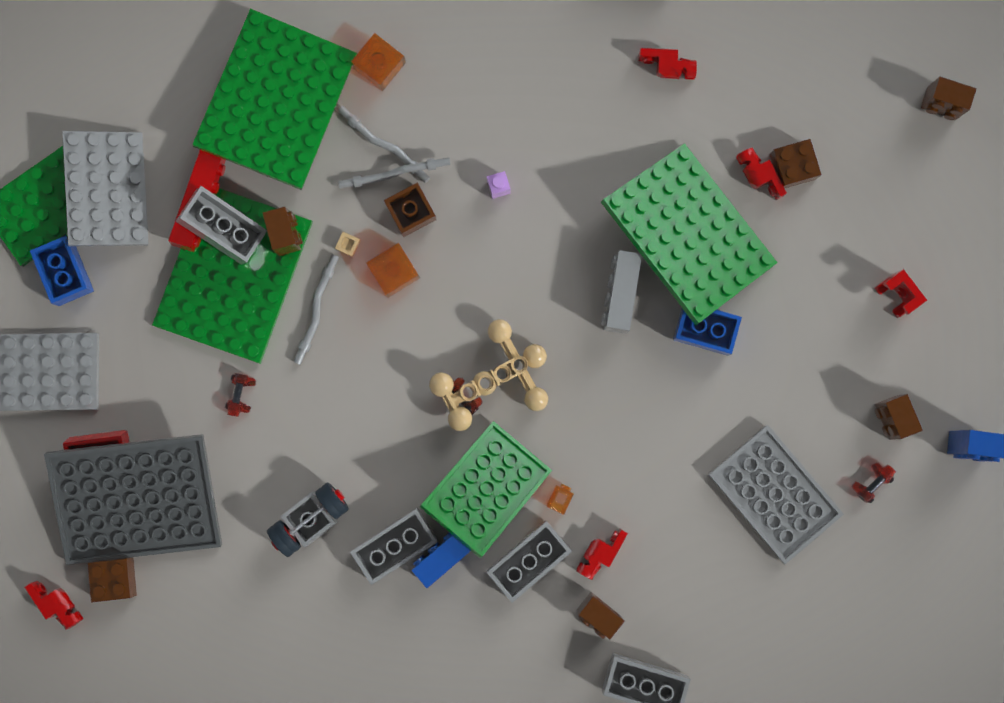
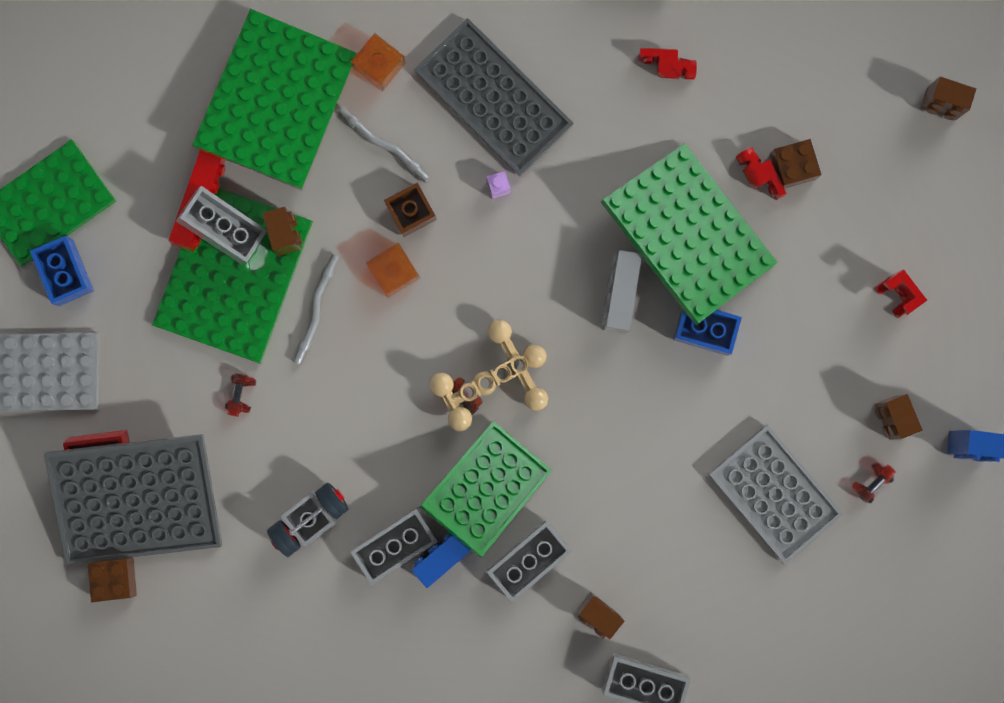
(54, 604): red plate -> none
(105, 188): light grey plate -> none
(347, 244): tan plate -> none
(358, 181): light grey bar -> none
(493, 97): none -> dark grey plate
(560, 498): clear orange window -> none
(601, 552): red plate -> none

